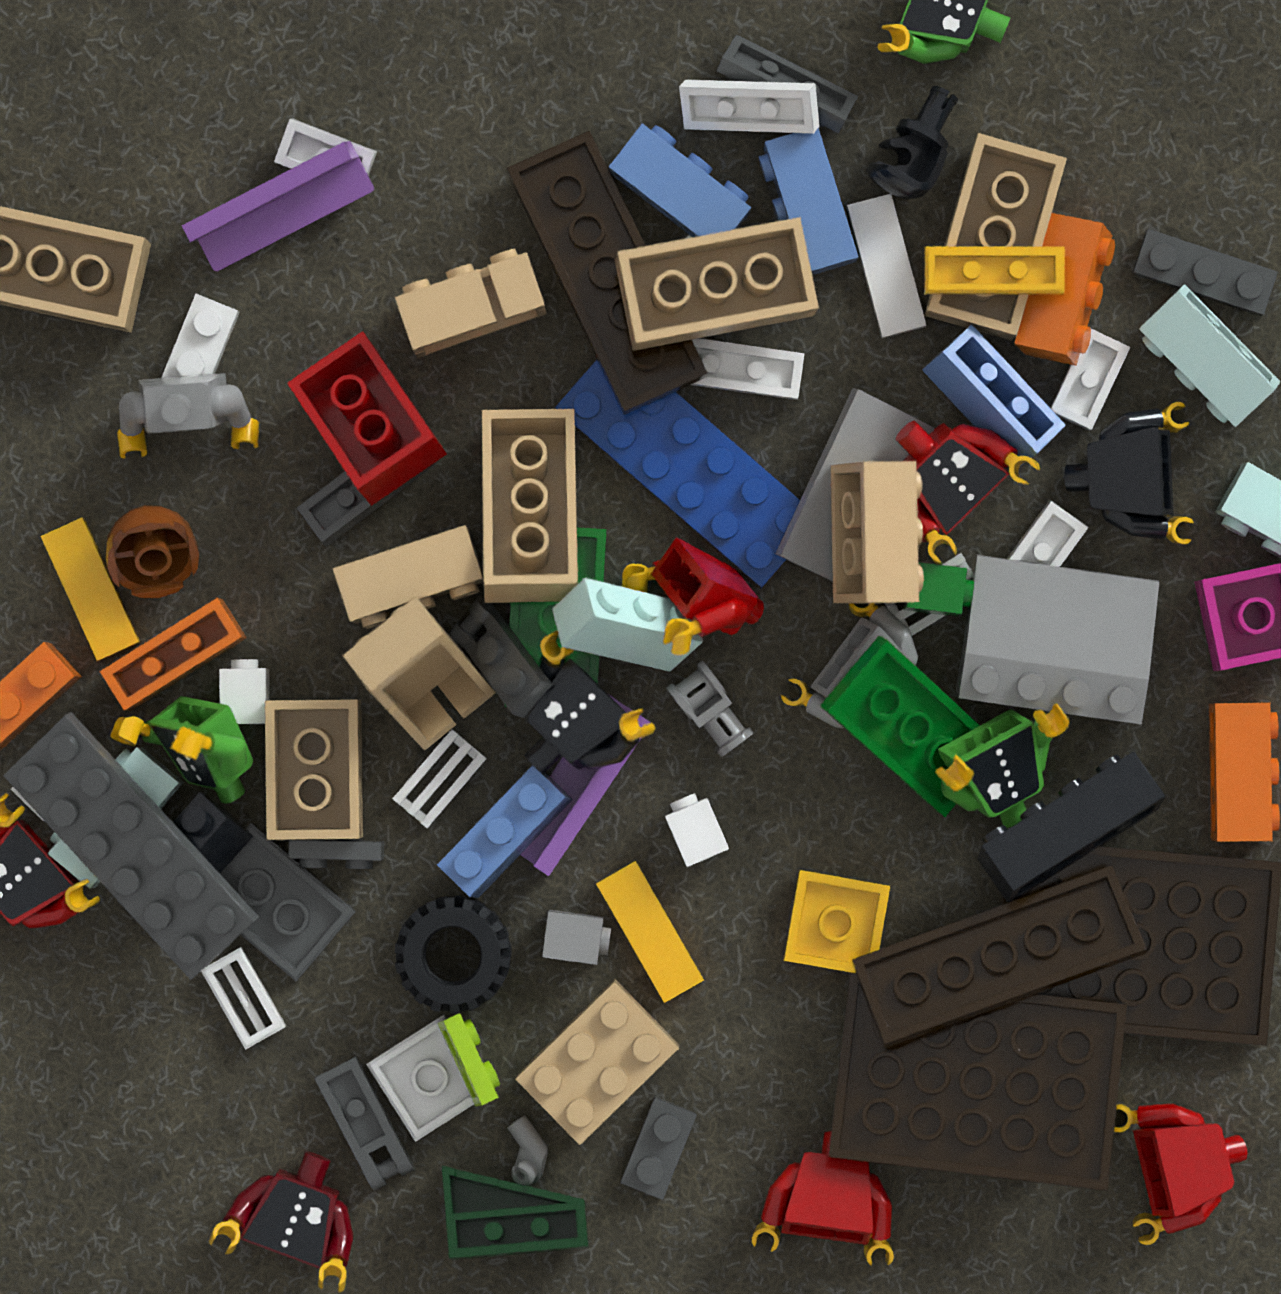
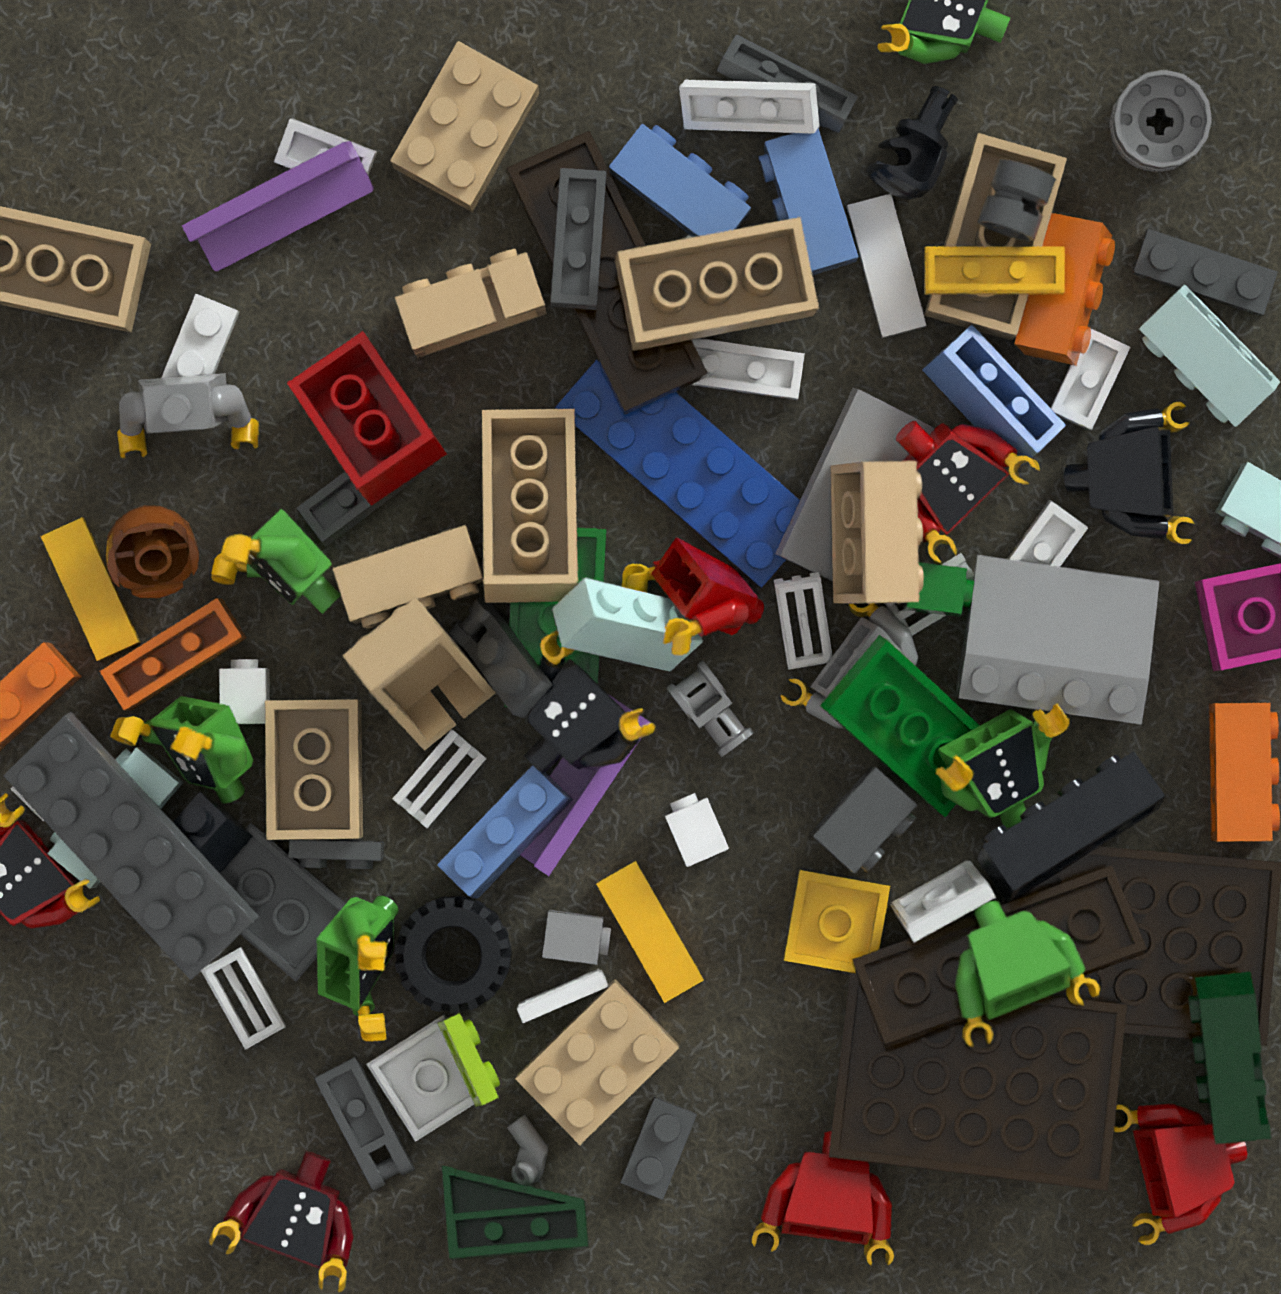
(282, 558): none -> bright green torso
(354, 955): none -> bright green torso
(465, 126): none -> tan brick
(561, 995): none -> white tile
(578, 238): none -> dark grey plate
(797, 585): none -> white tile
(864, 821): none -> dark grey brick
(942, 900): none -> white tile
(1014, 965): none -> bright green torso
(1016, 201): none -> dark grey wheel
(1179, 102): none -> light grey wheel
(1230, 1057): none -> dark green wedge

